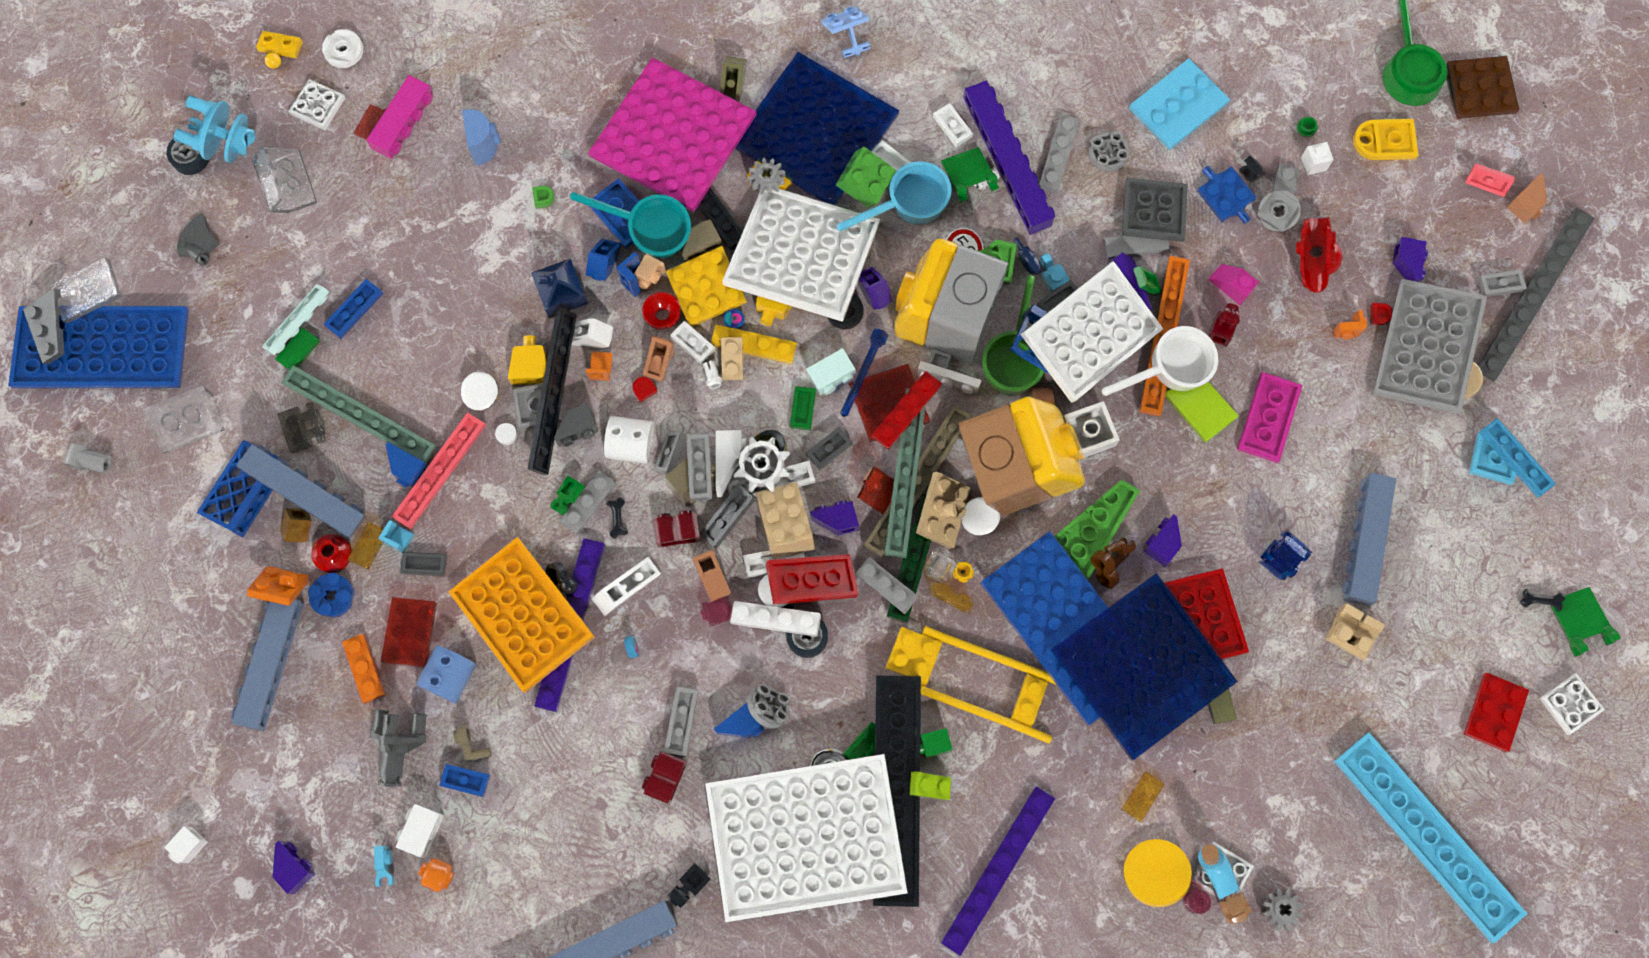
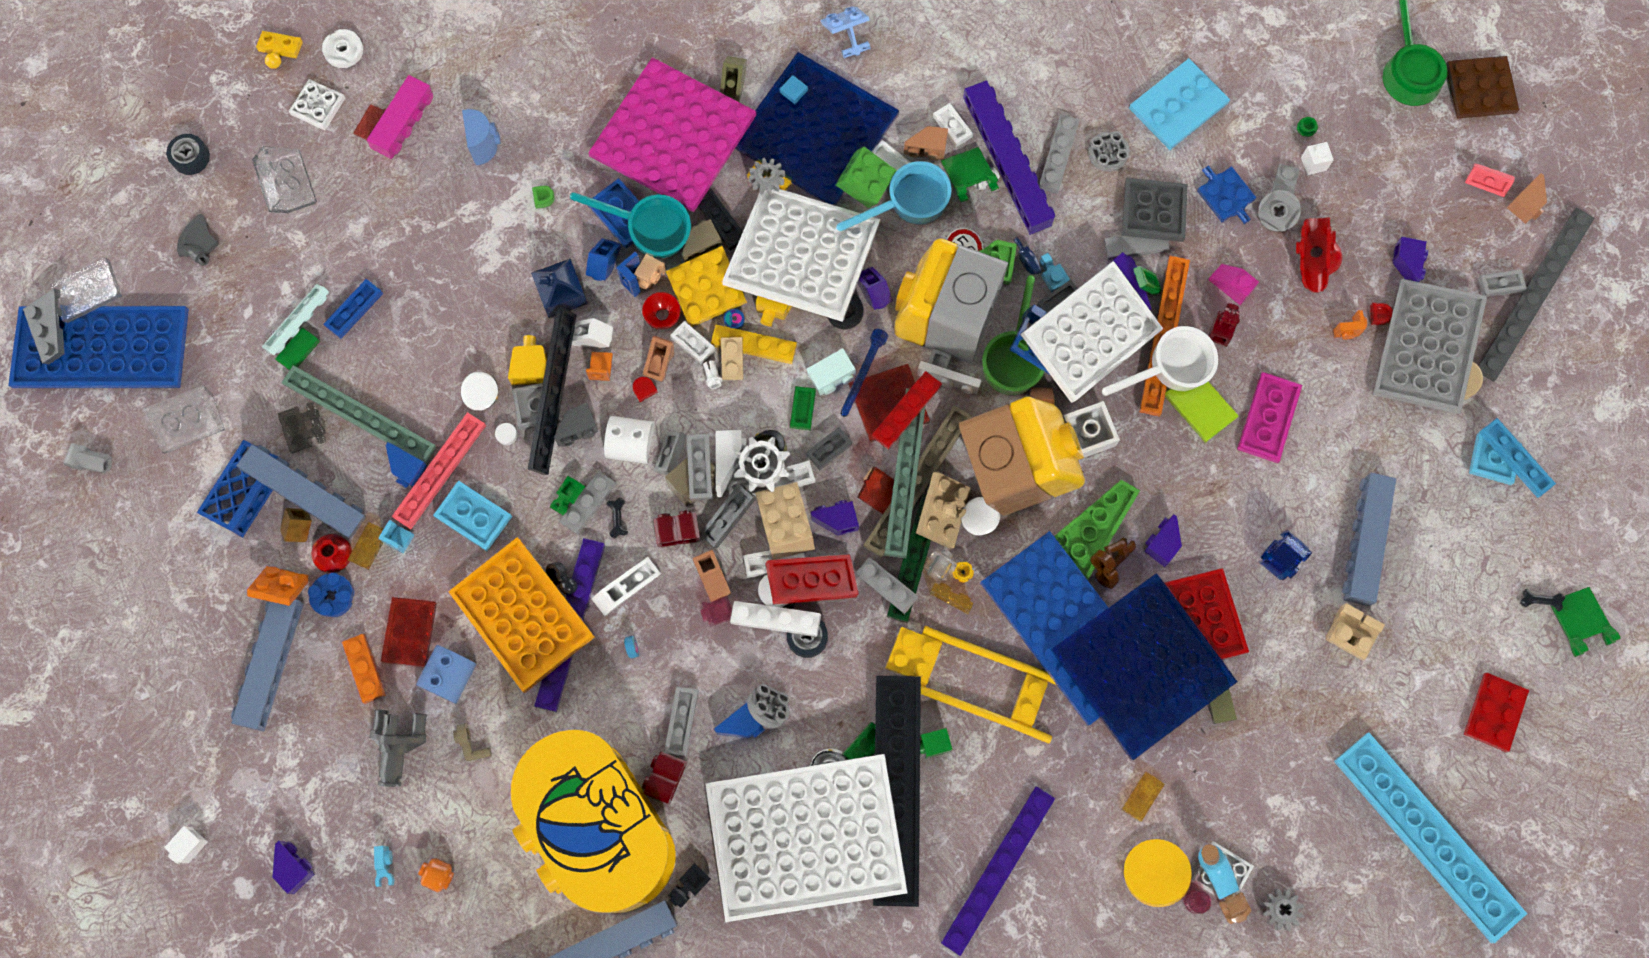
(214, 129): medium azure piece -> none
(419, 830): white brick -> none
(423, 564): dark grey tile -> none
(464, 780): blue plate -> none
(472, 515): none -> medium azure plate
(590, 824): none -> yellow brick
(793, 89): none -> dark azure tile
(927, 143): none -> nougat slope
(930, 786): lime plate -> none
(1254, 167): black tile -> none
(1387, 139): yellow tile -> none
(1571, 704): white tile -> none

